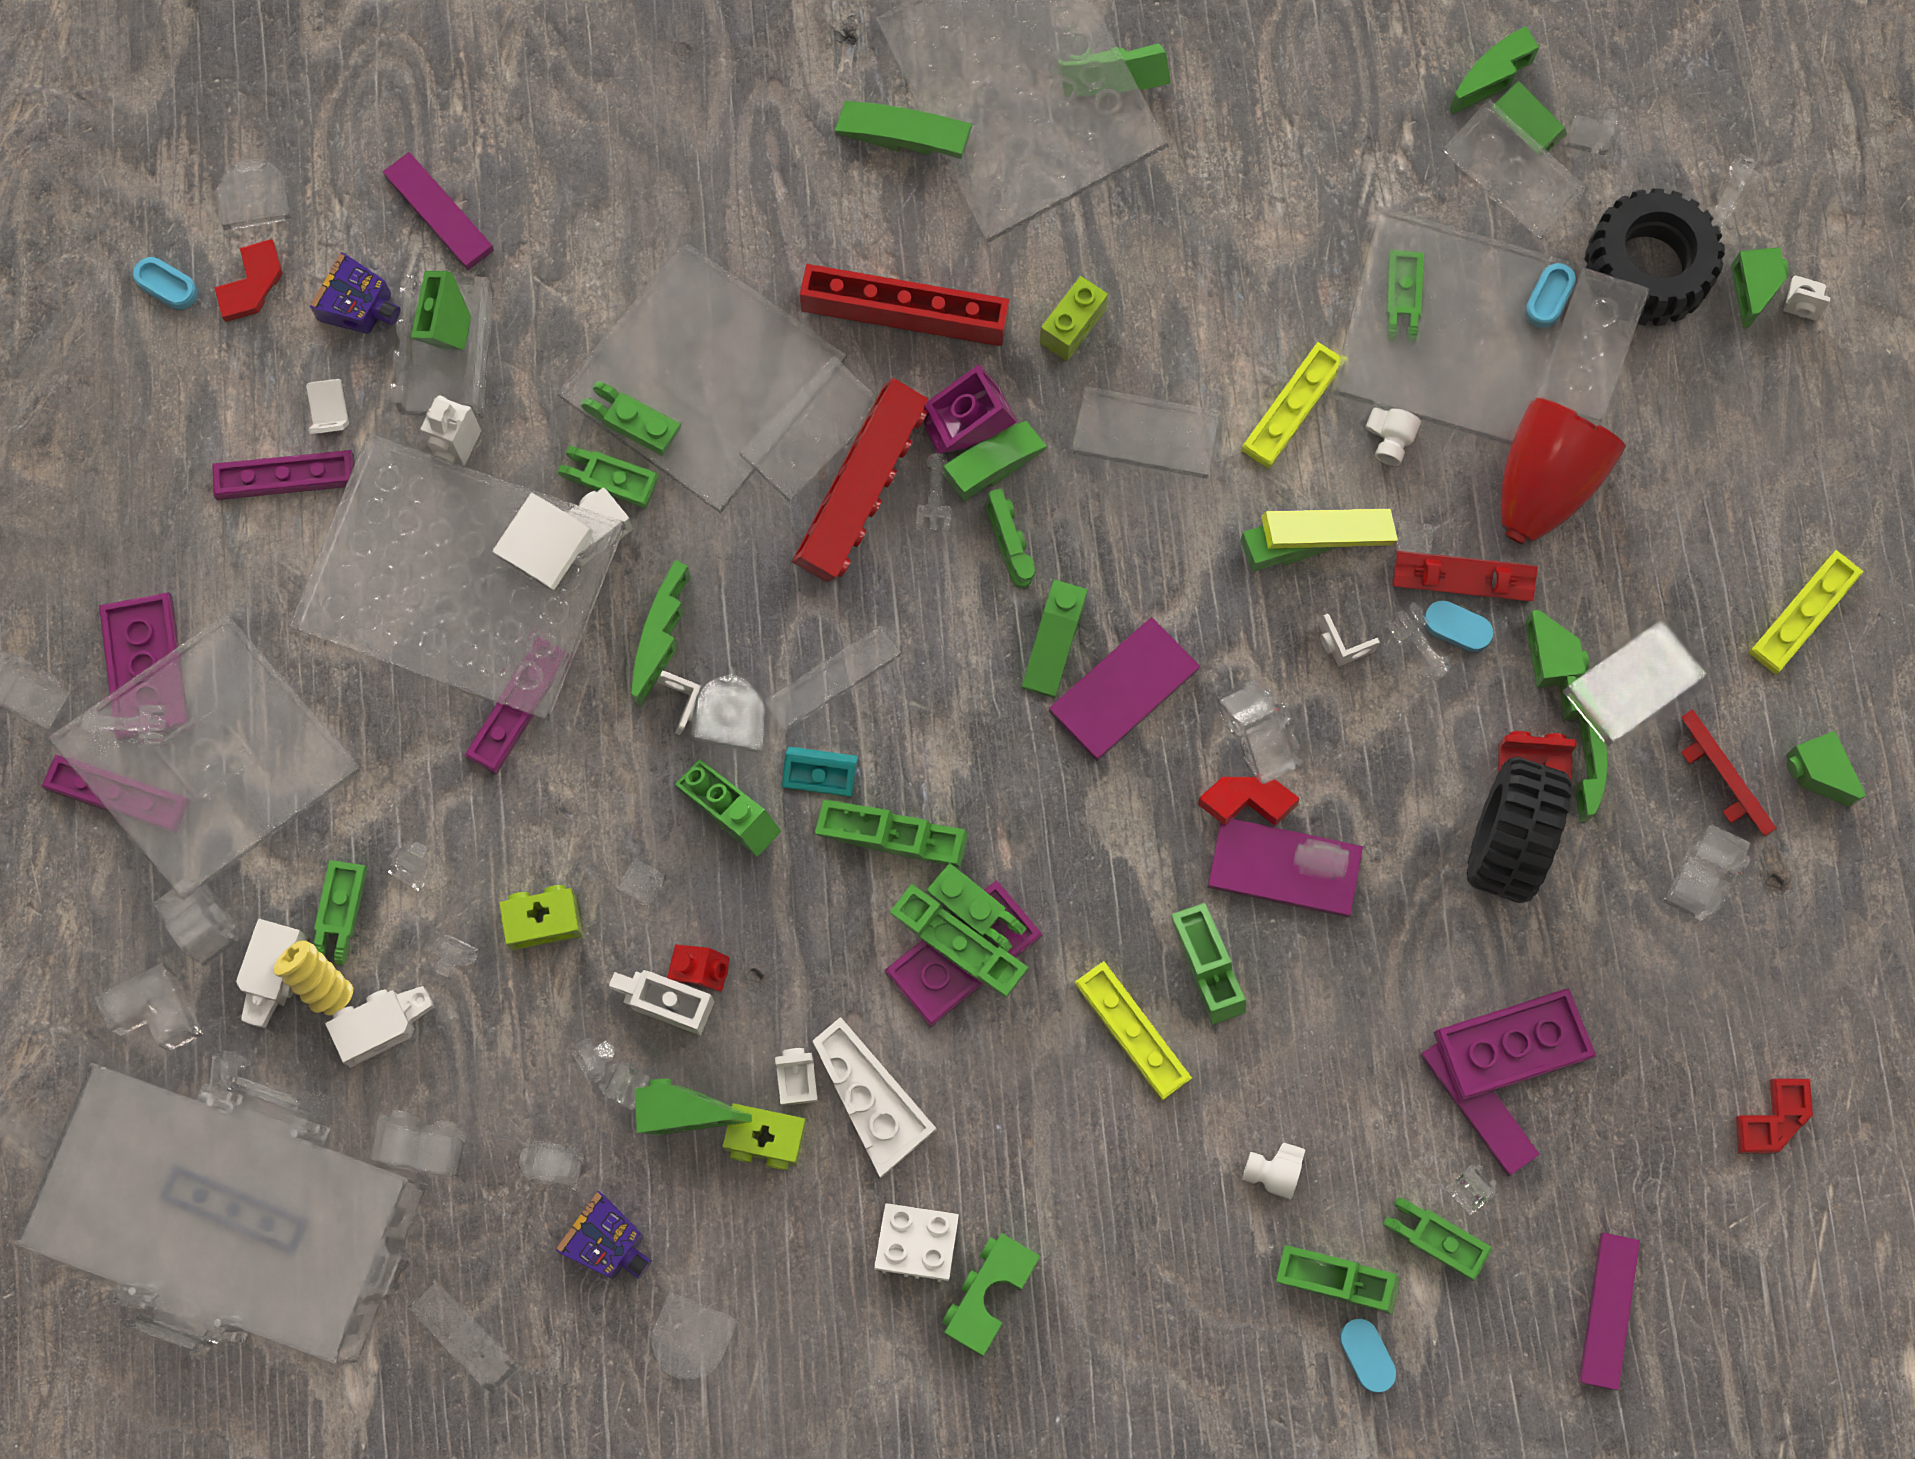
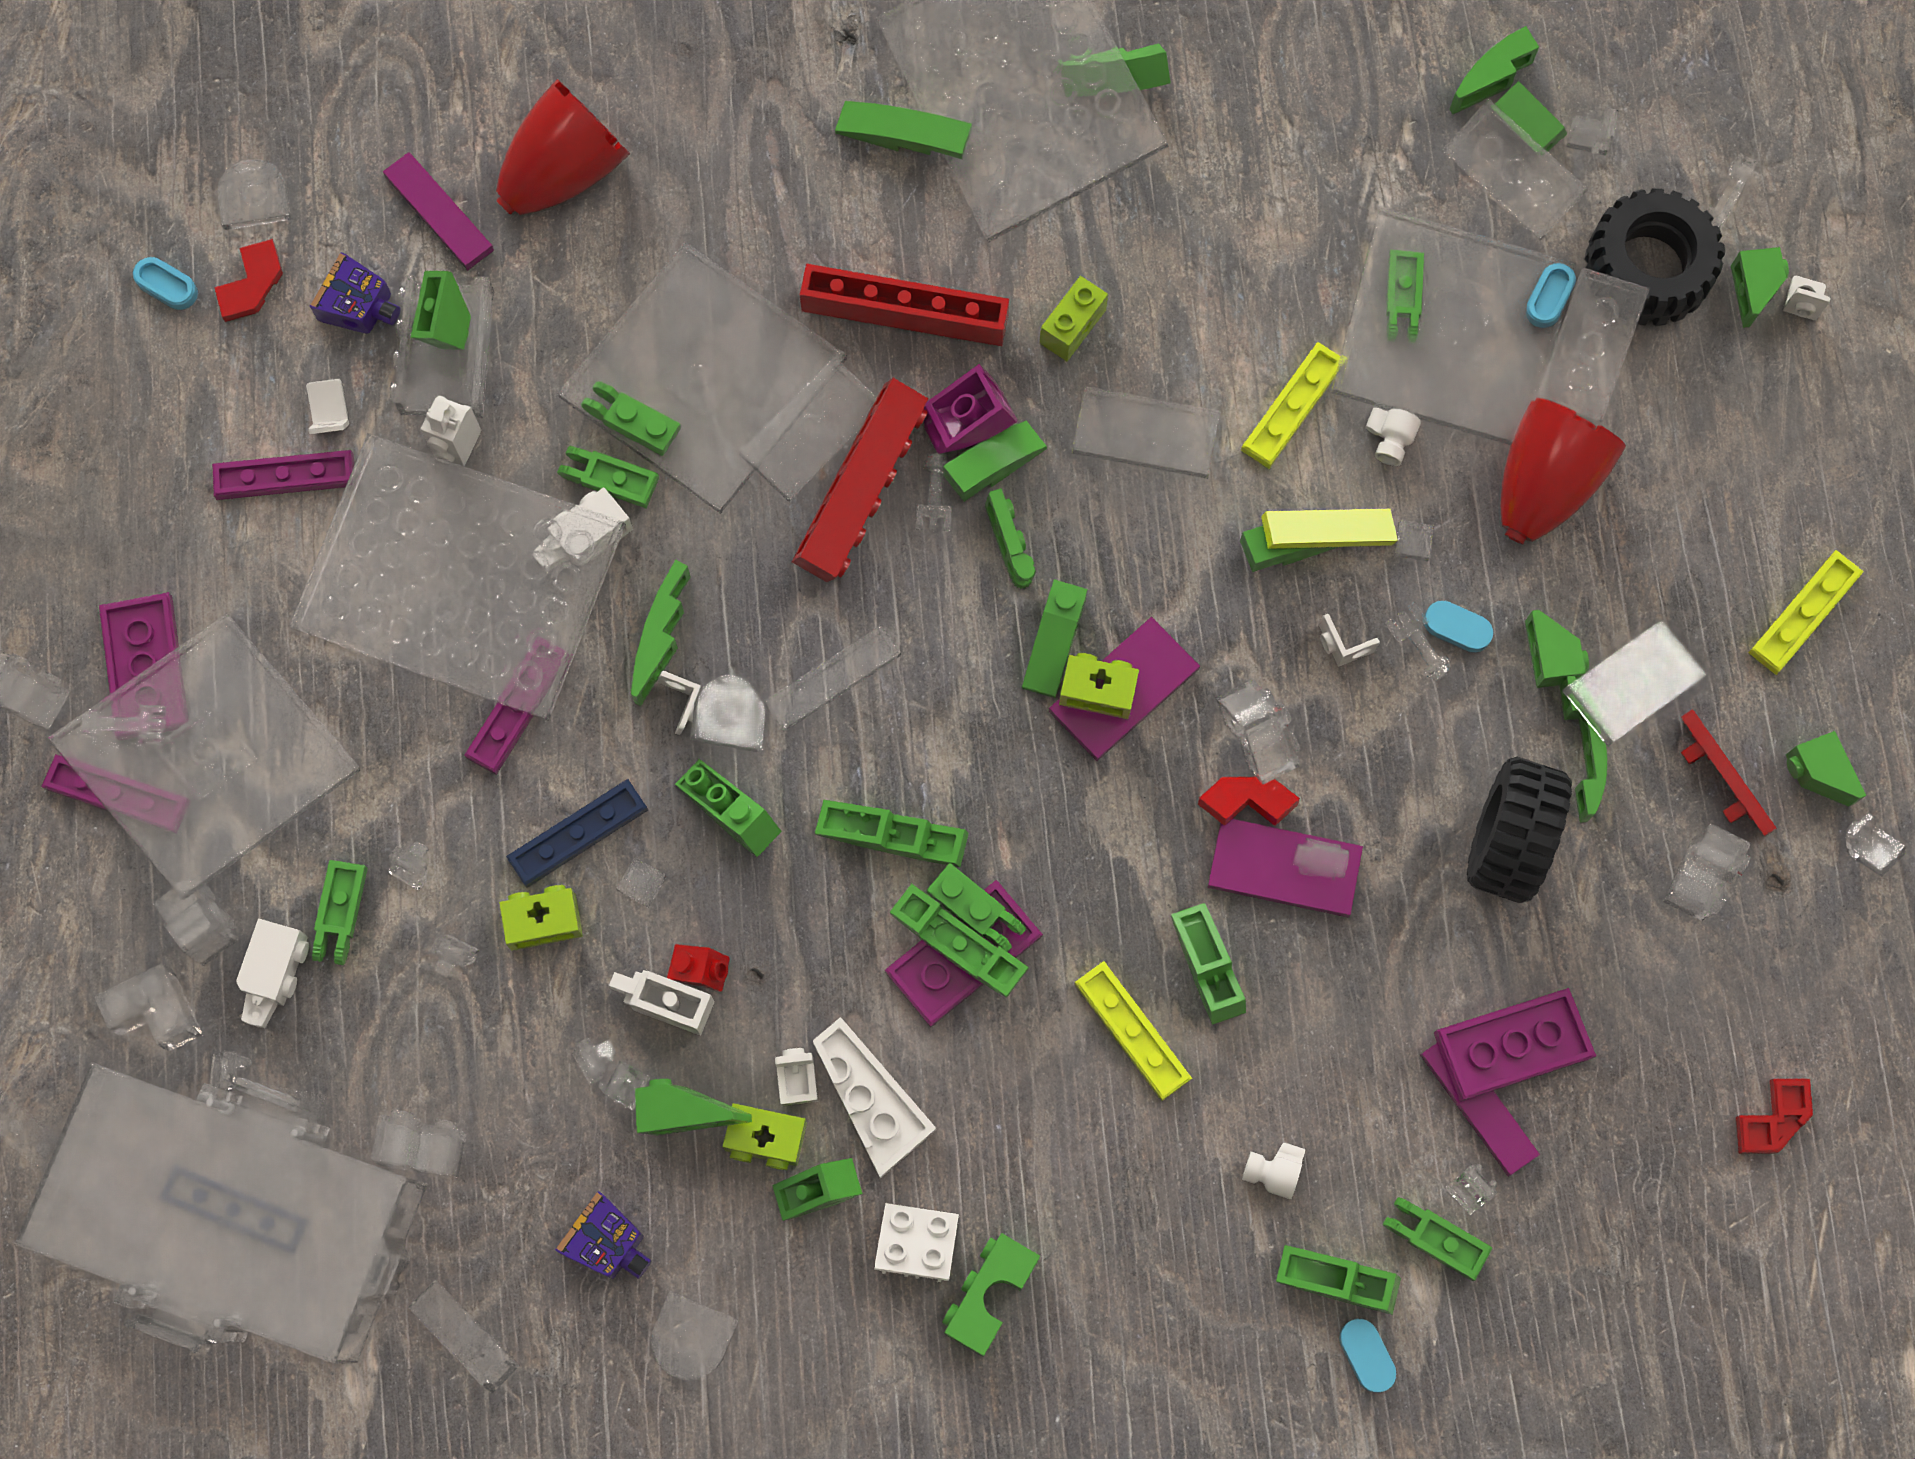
(313, 978): light yellow piece -> none
(377, 1024): white hinge -> none
(542, 541): white slope -> none
(551, 1165): clear brick -> none
(556, 154): none -> red cylinder
(577, 833): none -> dark blue tile
(817, 1188): none -> bright green slope
(819, 771): teal slope -> none
(1114, 697): none -> lime brick
(1464, 575): red hinge -> none
(1550, 750): red bracket -> none
(1609, 1311): magenta tile -> none
(1872, 845): none -> clear bracket

